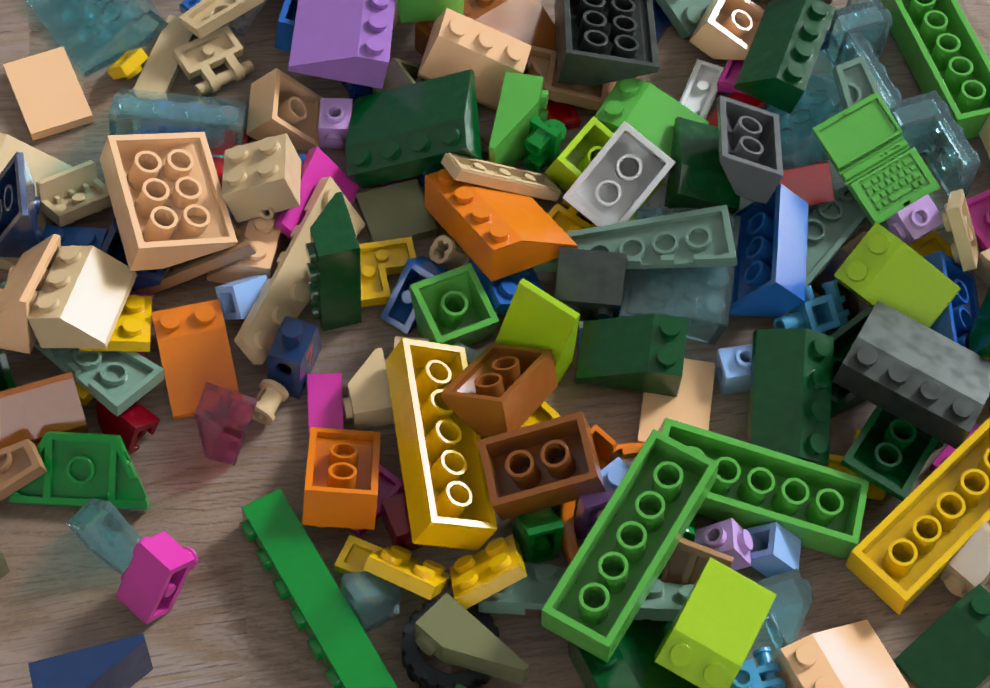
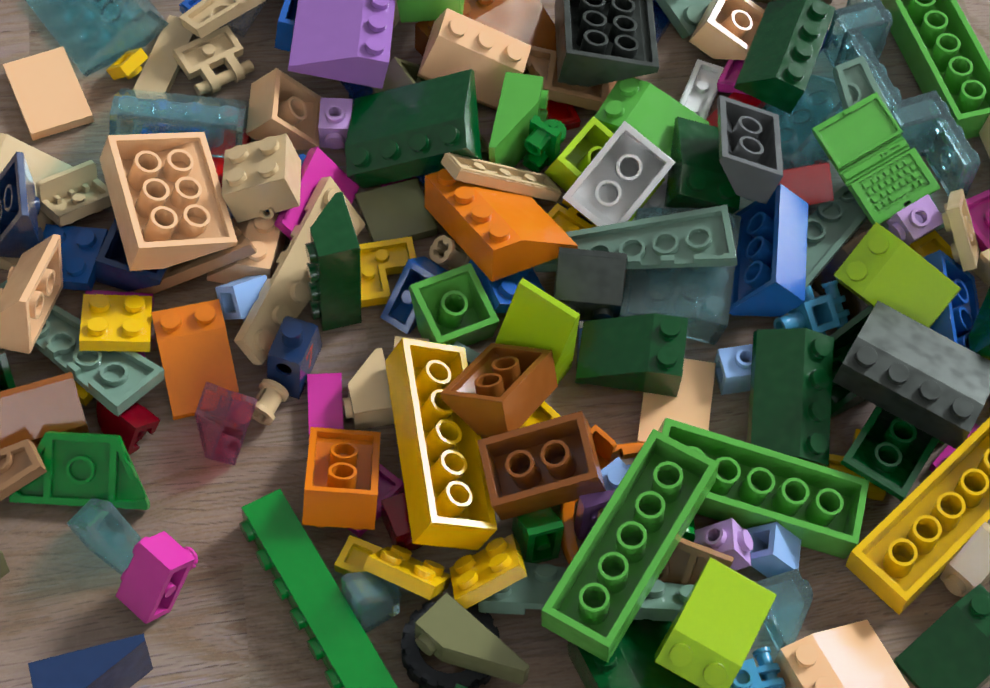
(81, 299): tan slope -> none

